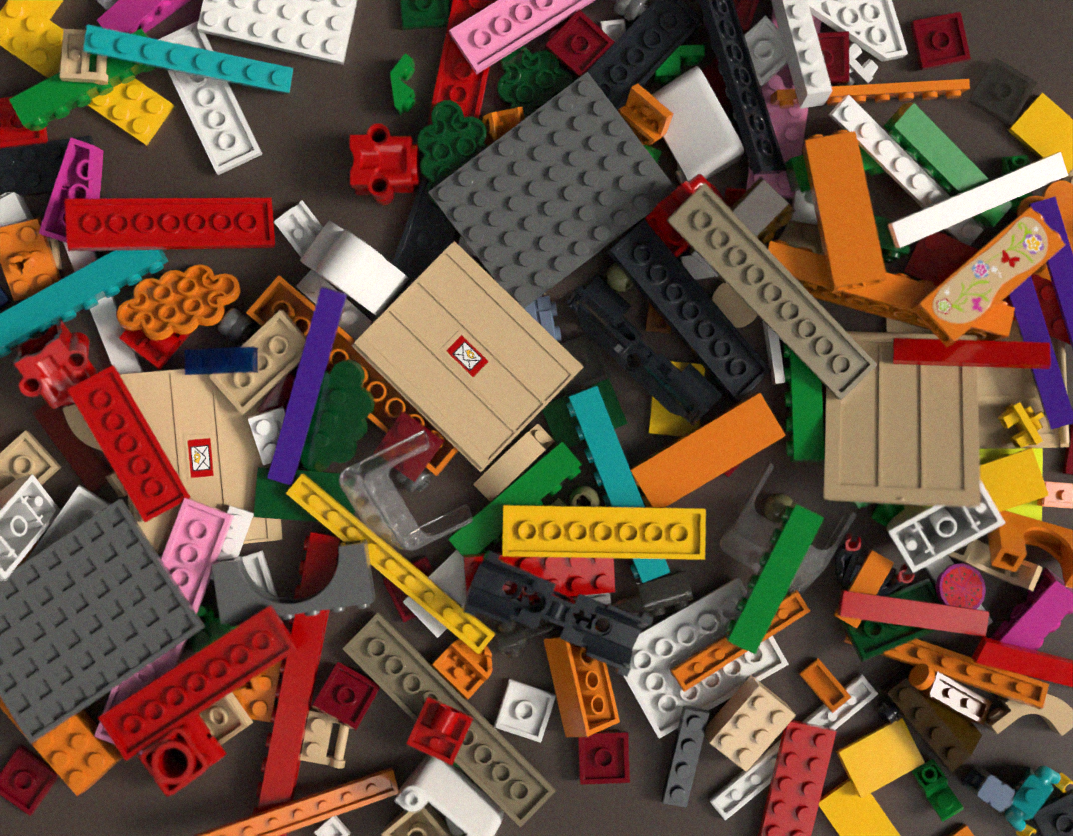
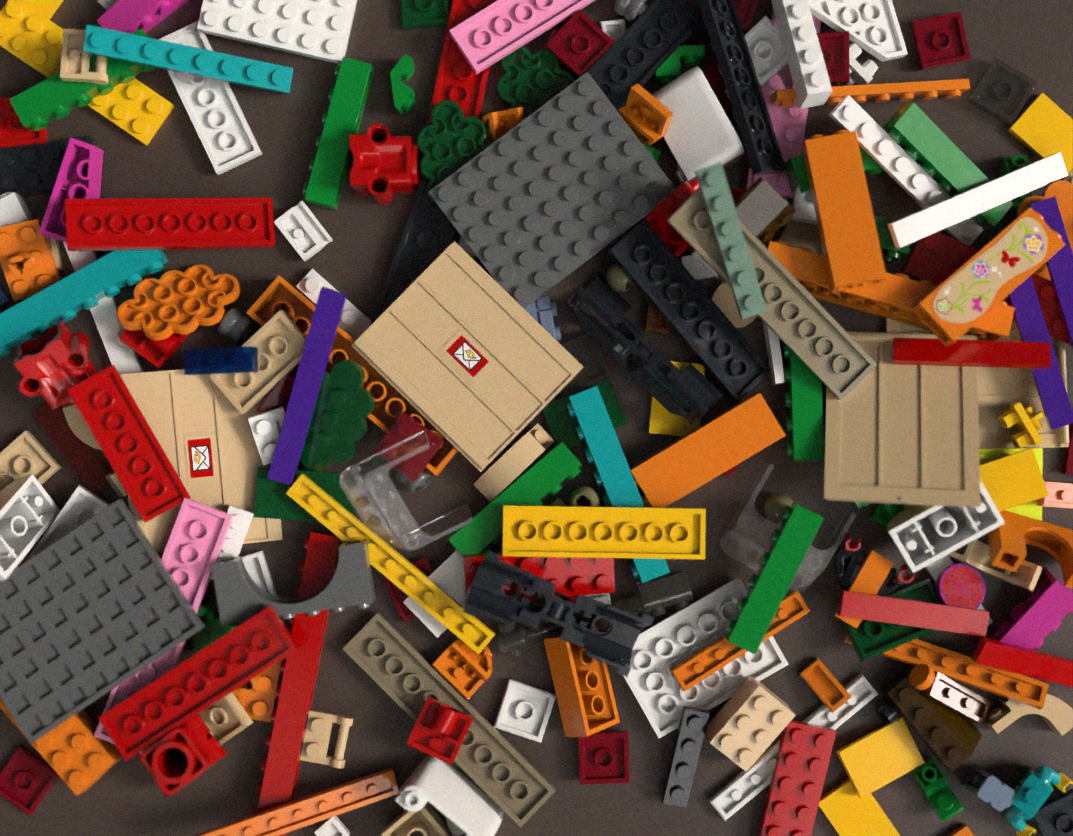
(339, 123): none -> green brick
(346, 696): dark red plate -> none
(354, 268): white brick -> none
(730, 240): none -> sand green plate

